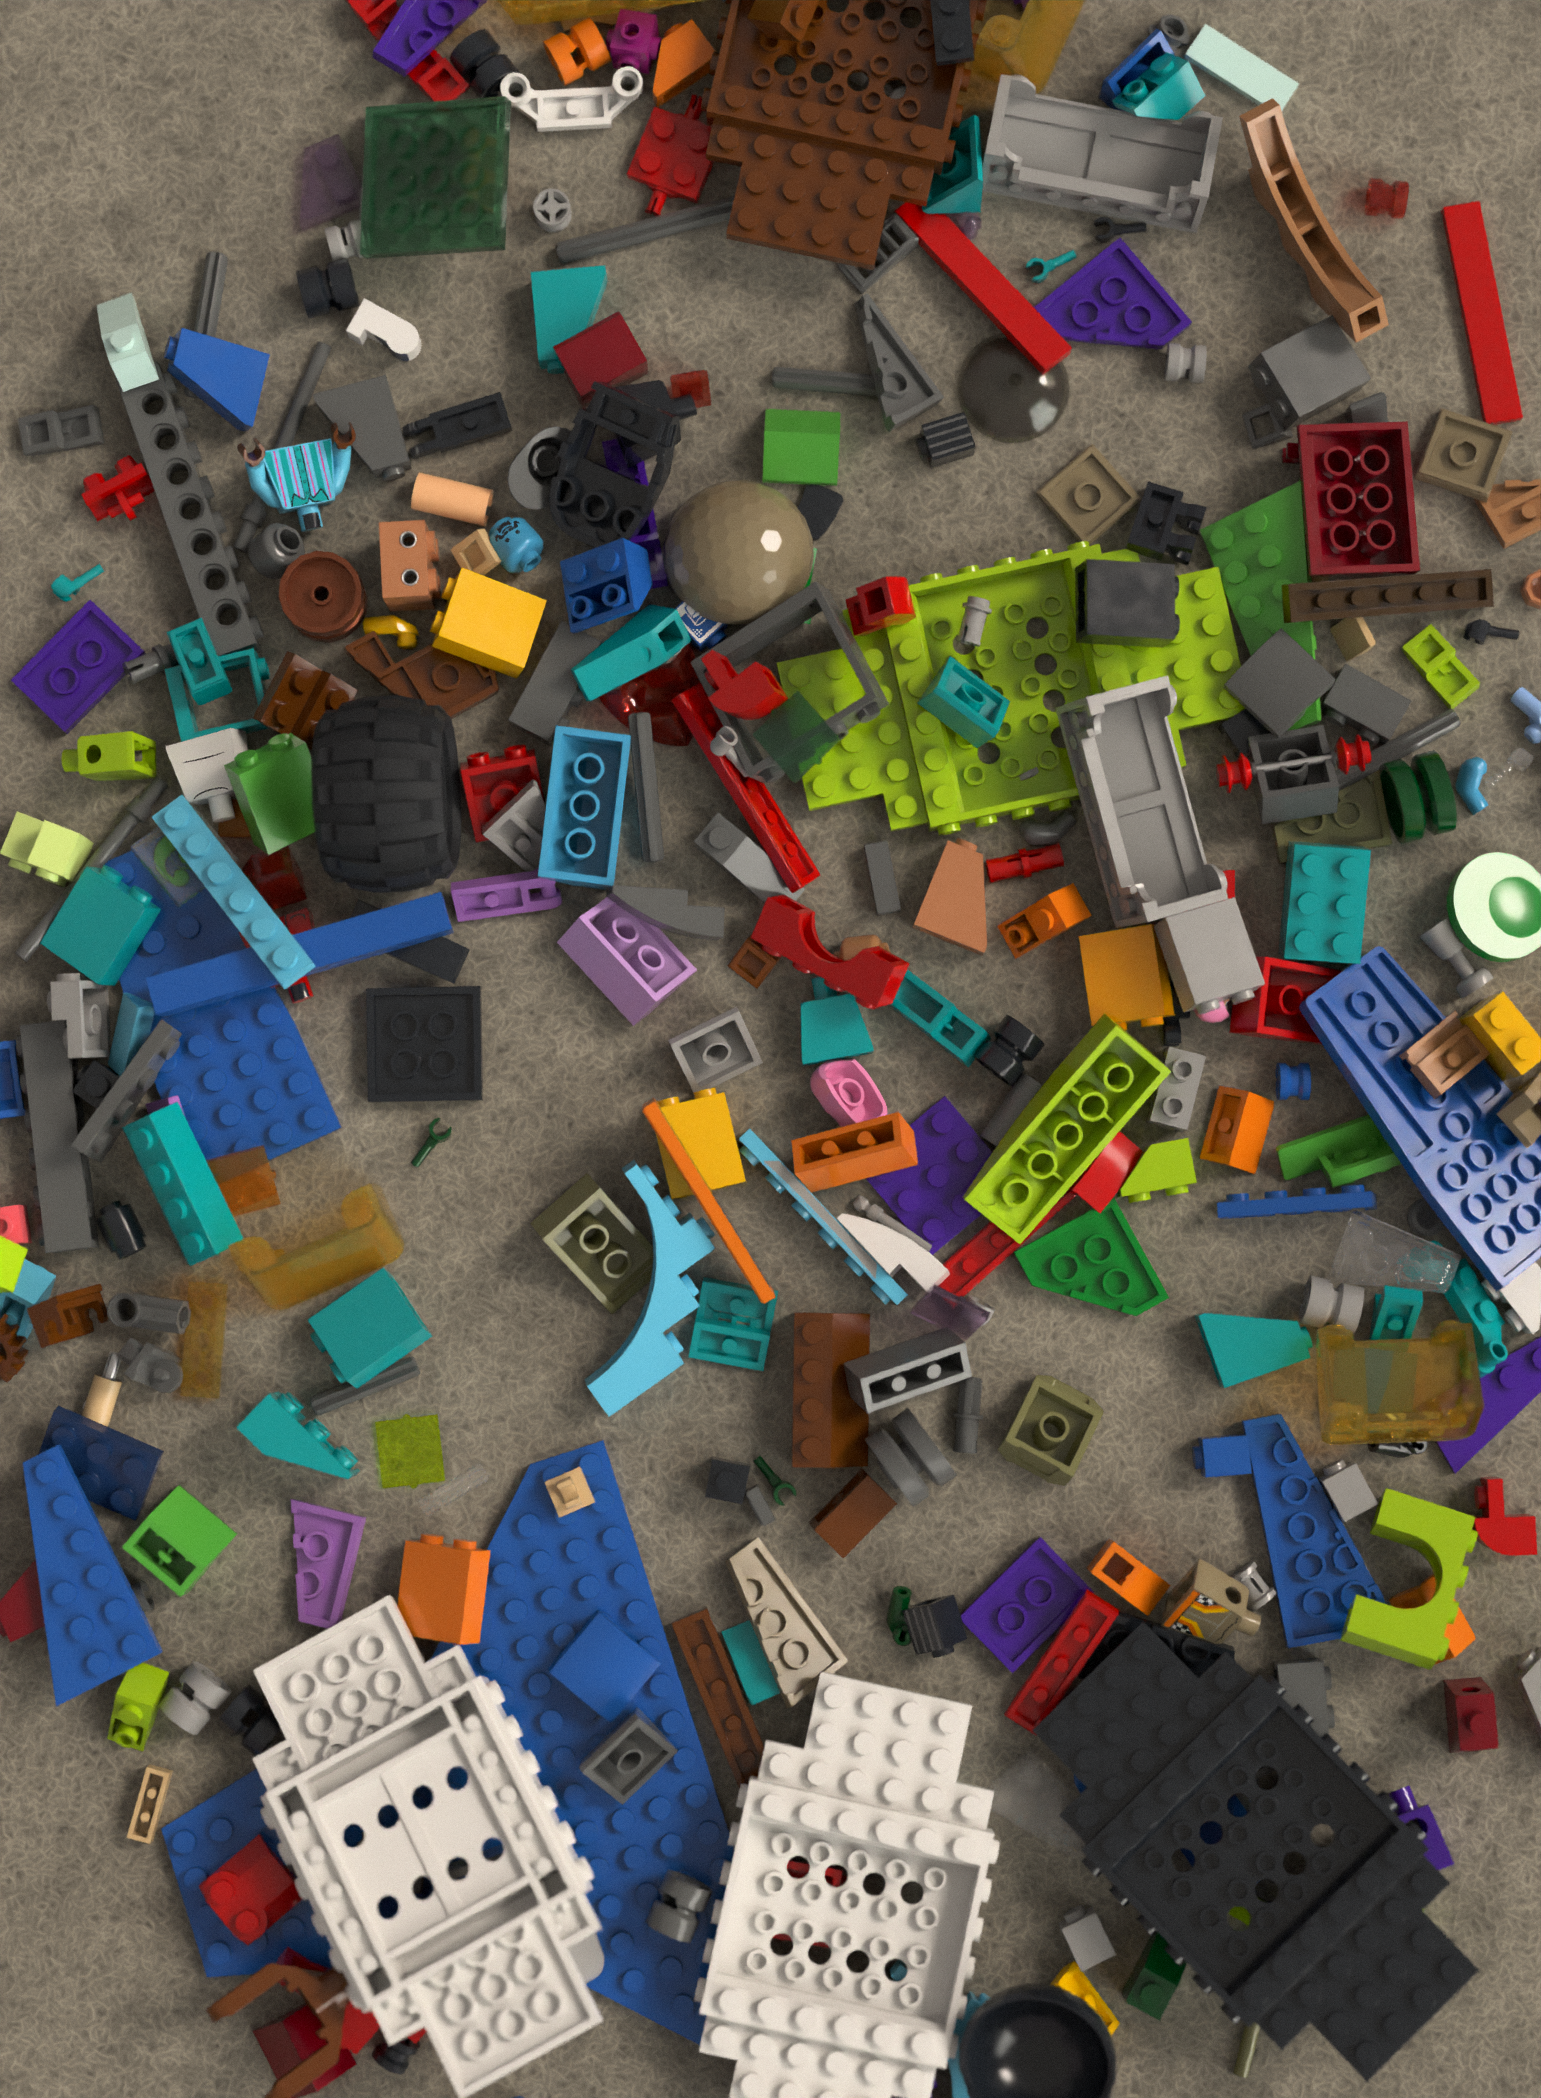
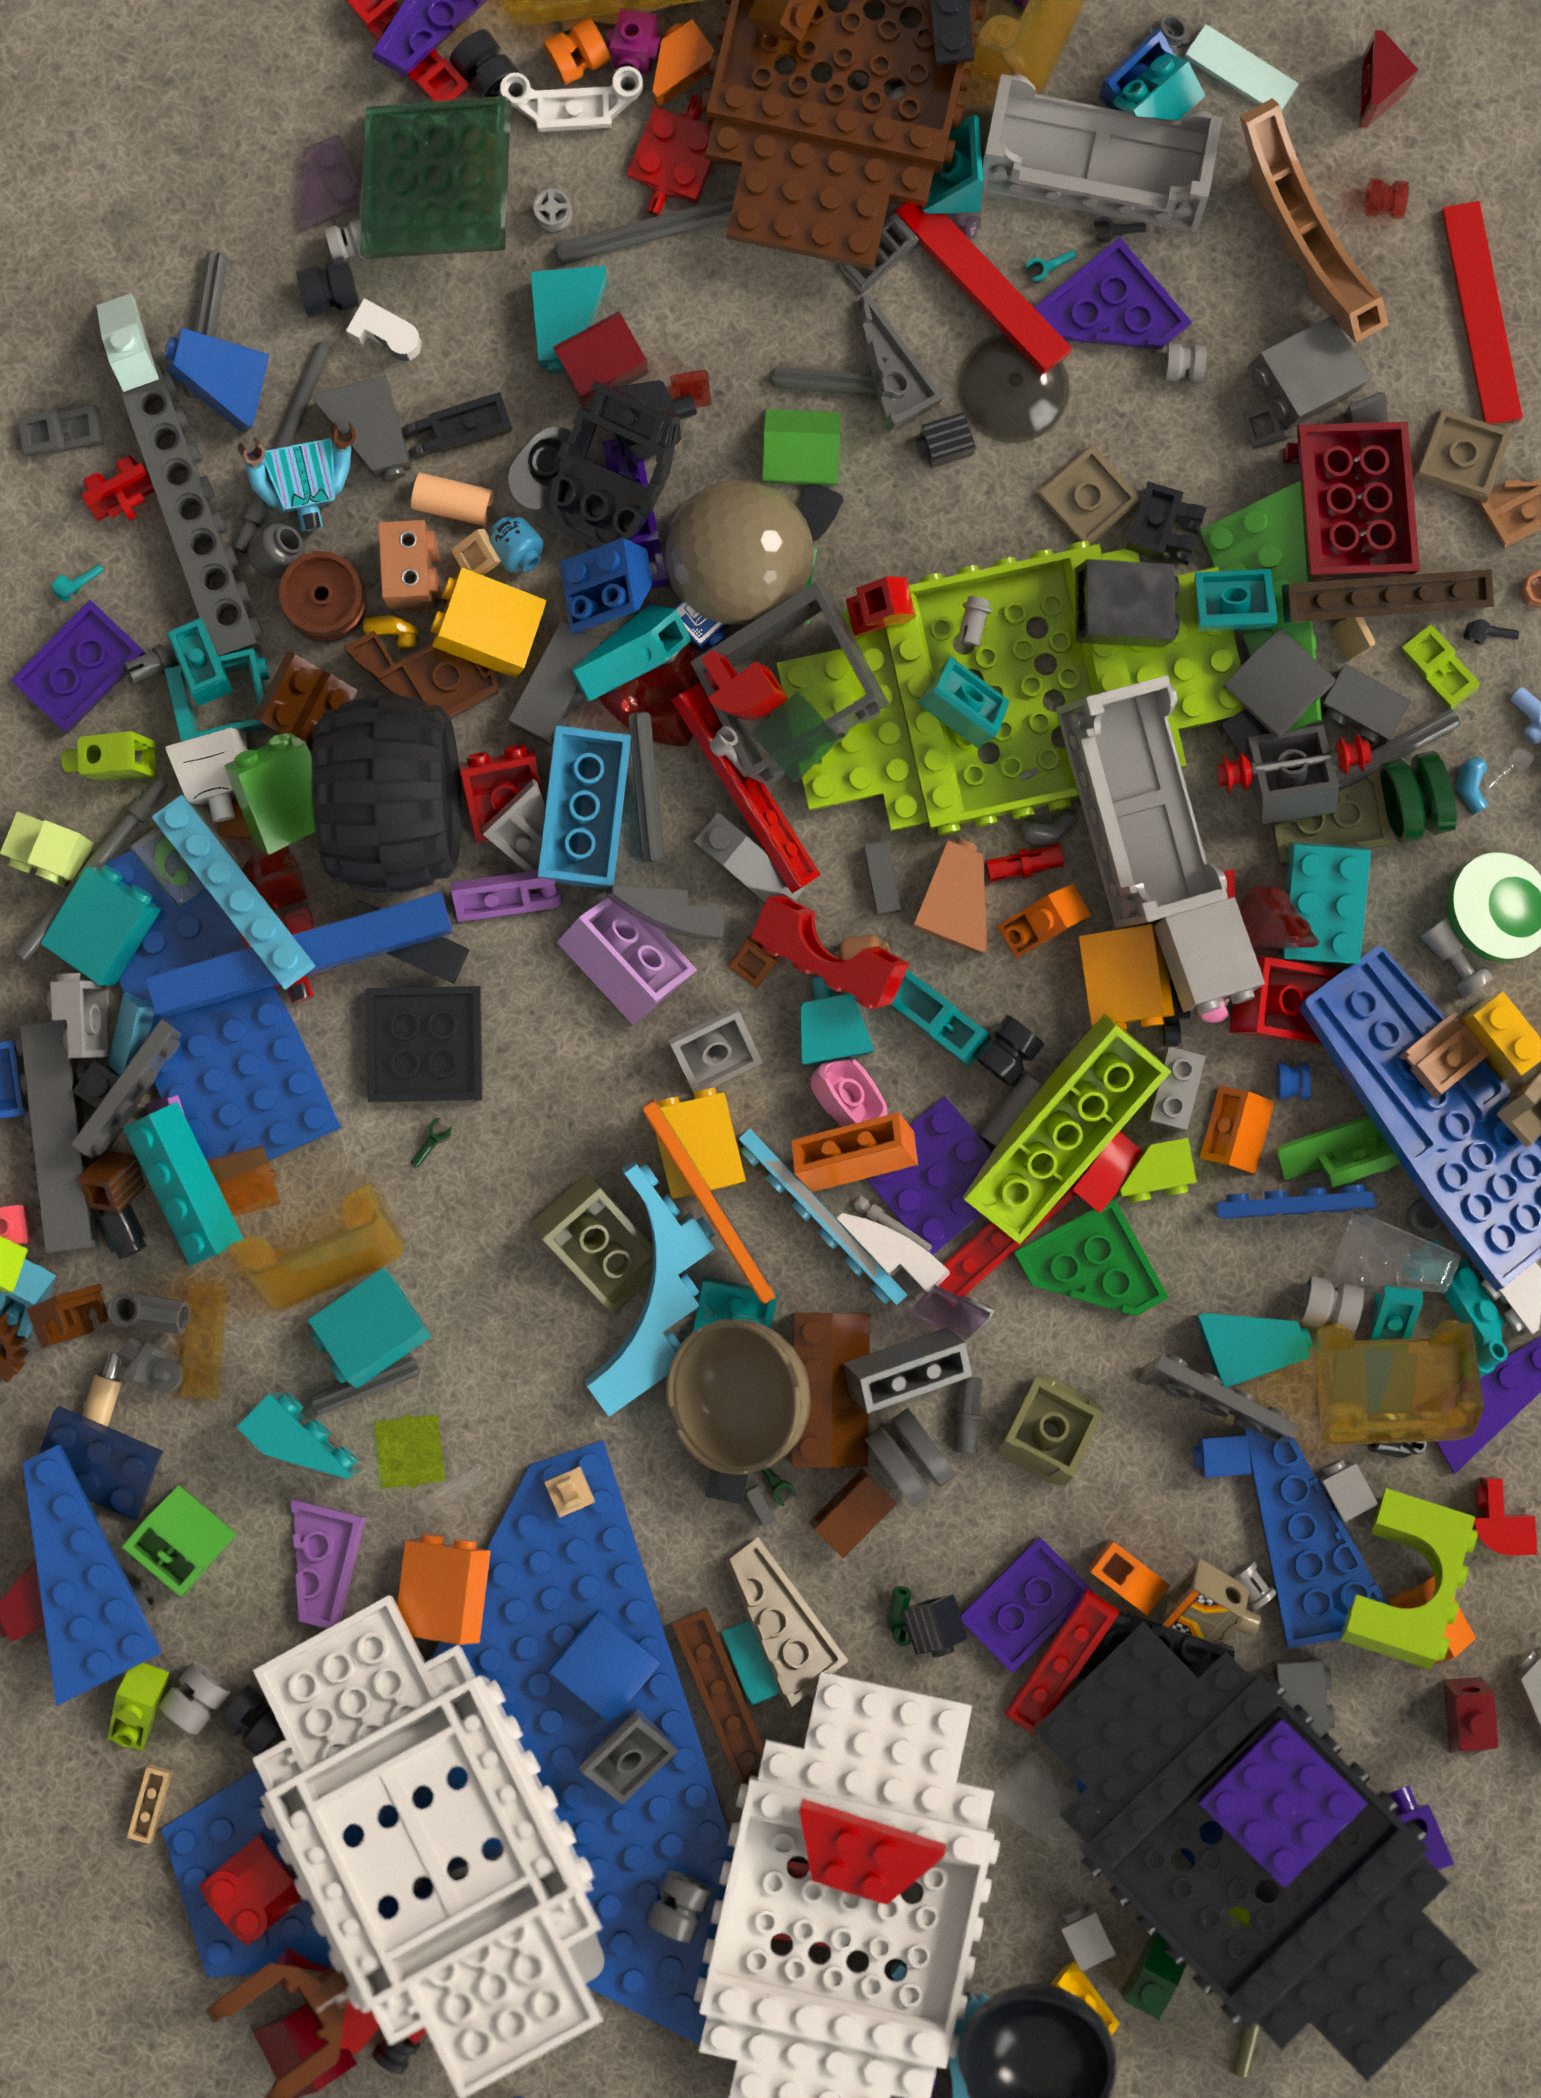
(112, 1181): none -> reddish brown brick
(738, 1396): none -> dark tan piece
(864, 1854): none -> red wing
(1218, 1399): none -> dark grey wing
(1234, 600): none -> teal slope
(1274, 921): none -> clear red slope
(1282, 1802): none -> dark purple plate
(1385, 77): none -> dark red slope

